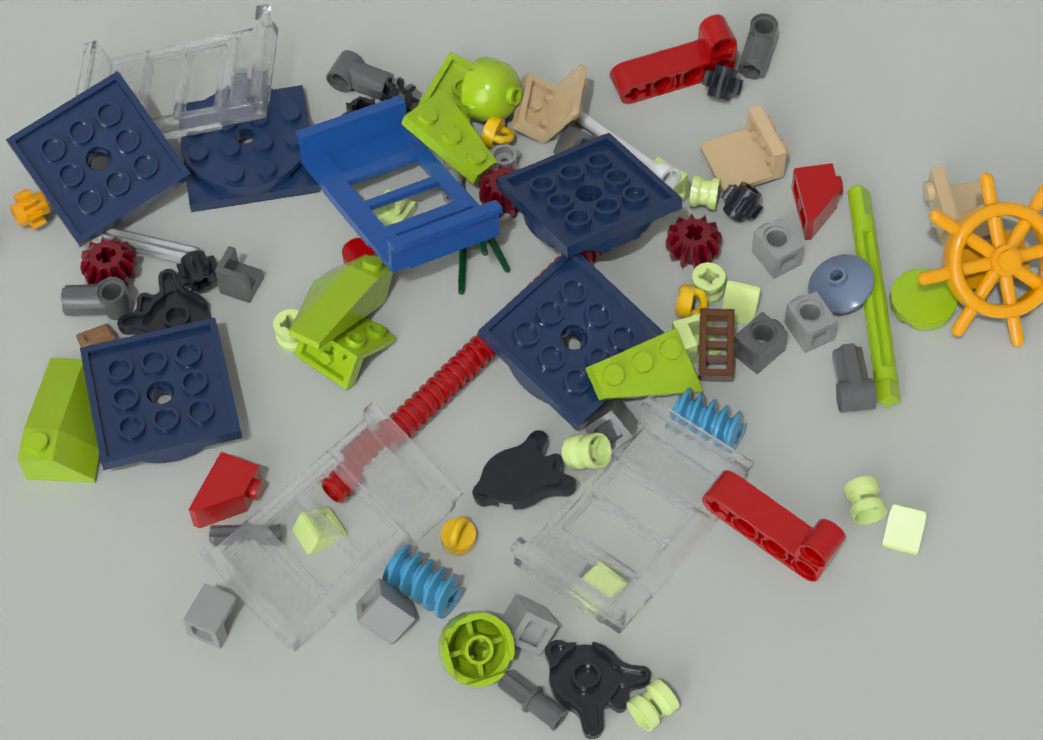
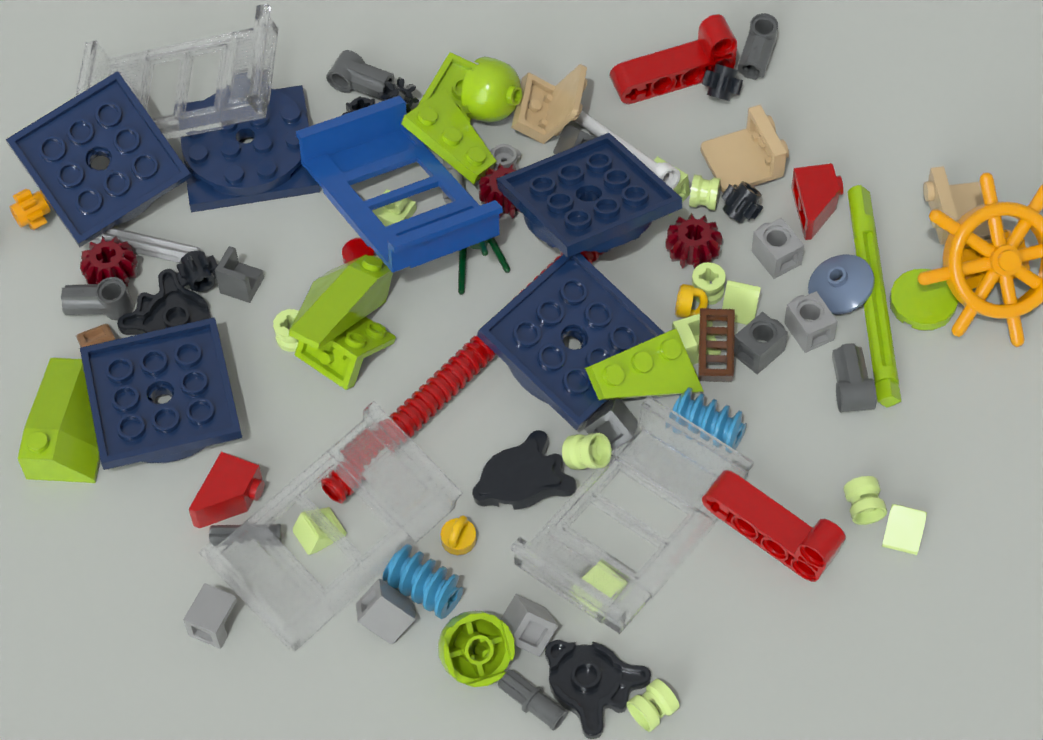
(493, 132): yellow tile -> none

